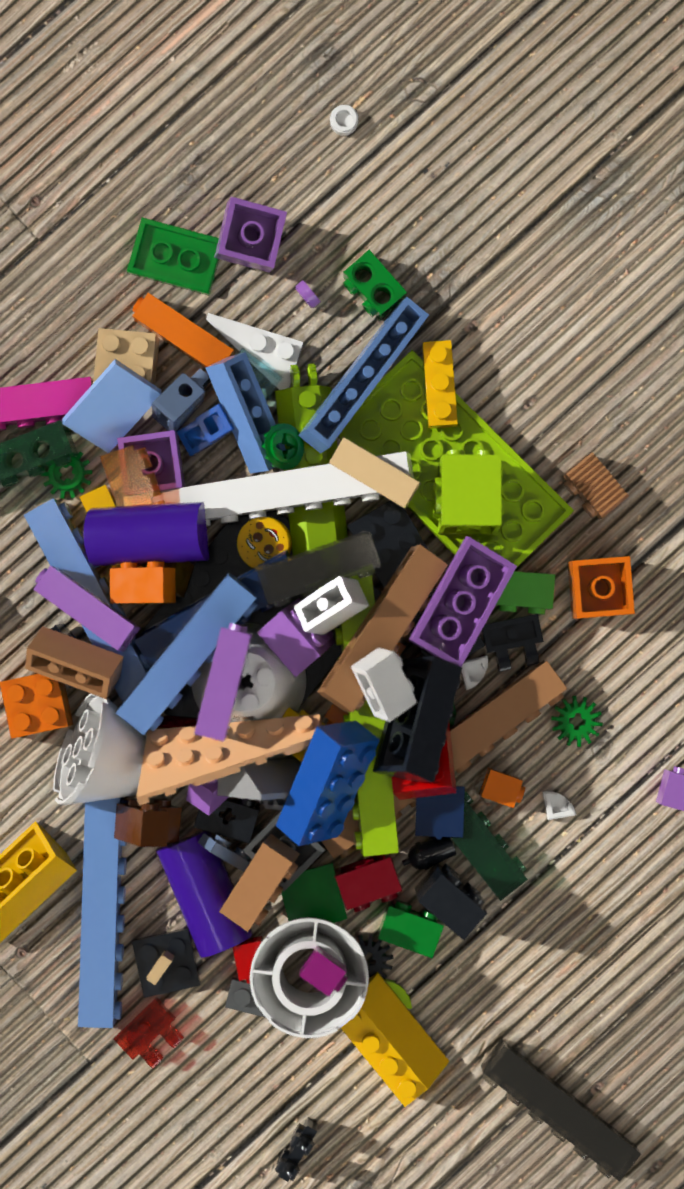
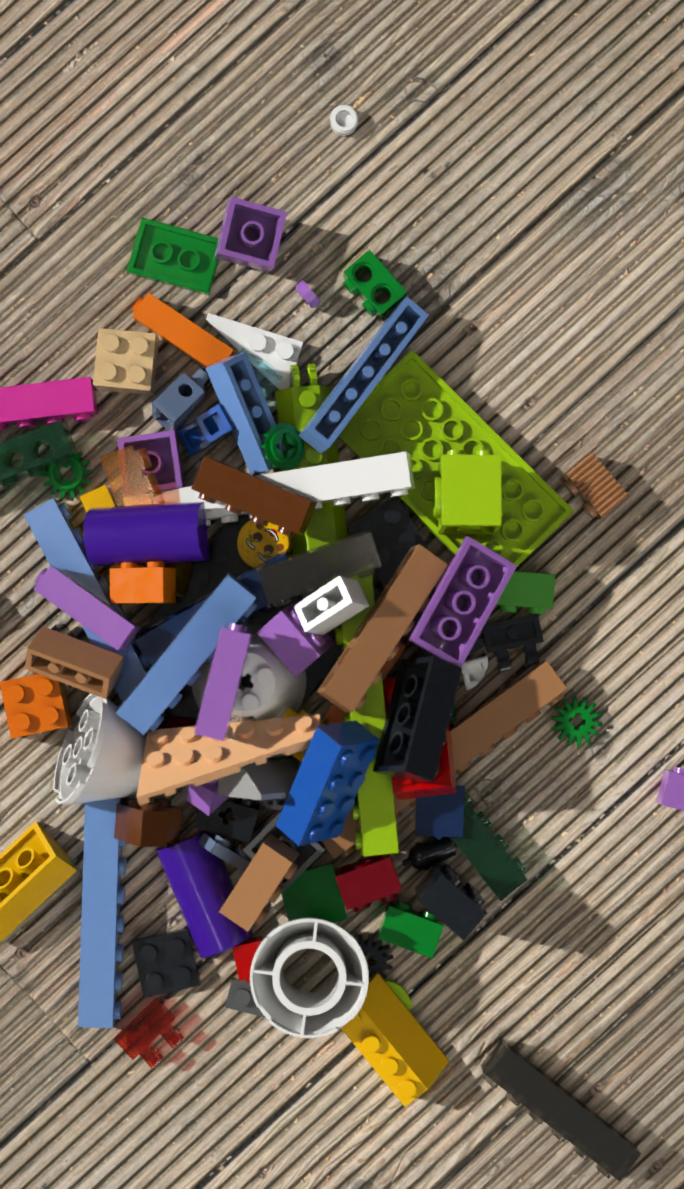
(111, 406): light blue tile -> none
(160, 967): tan tile -> none
(253, 495): none -> reddish brown brick
(301, 1144): black plate -> none
(324, 972): magenta brick -> none
(374, 472): tan tile -> none
(384, 684): white brick -> none
(439, 384): yellow plate -> none
(502, 788): orange brick -> none
(557, 805): white tile -> none
(601, 587): orange brick -> none

